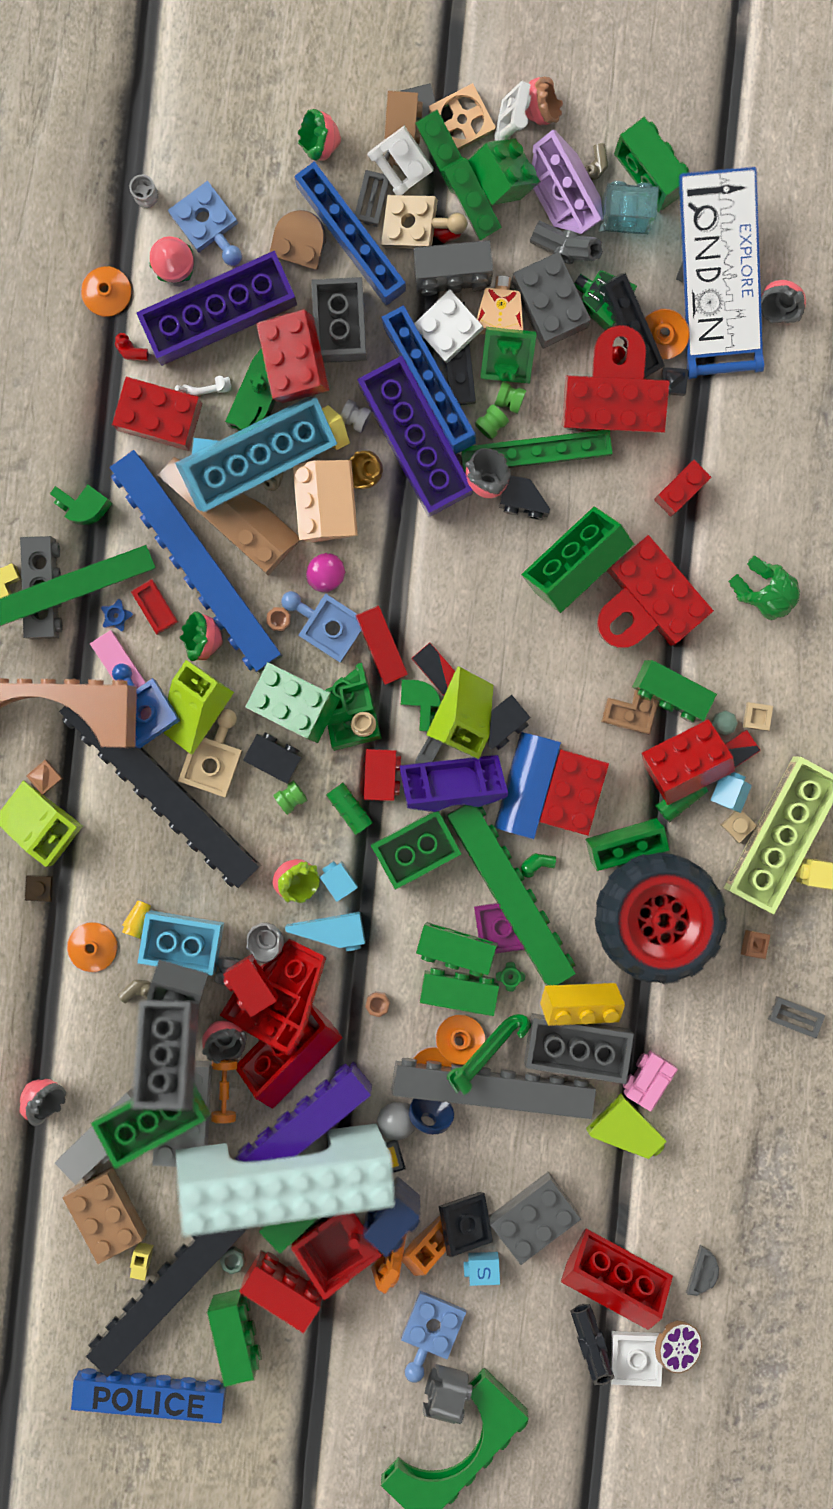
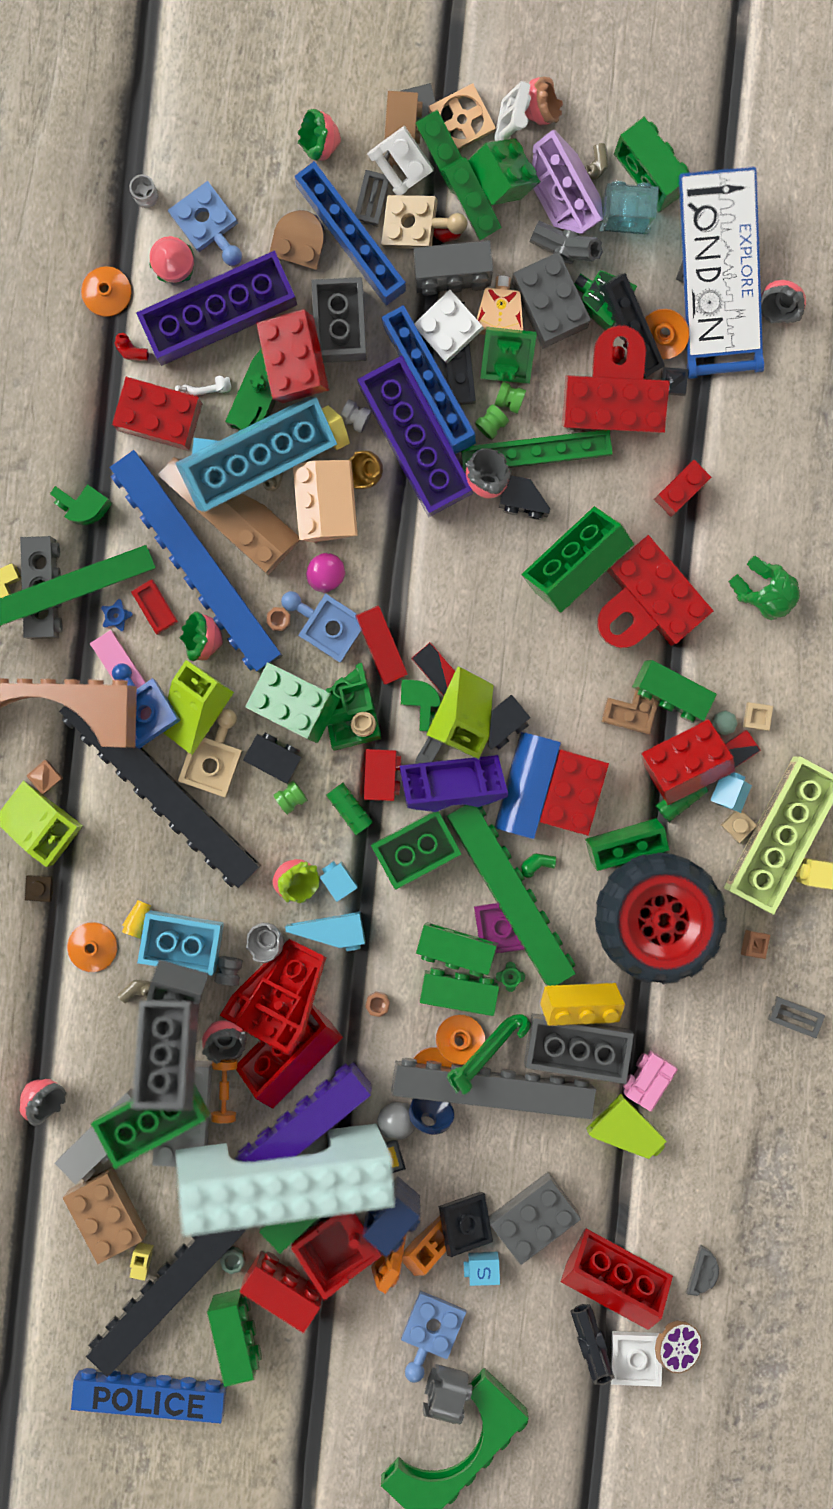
(250, 985): red brick -> none

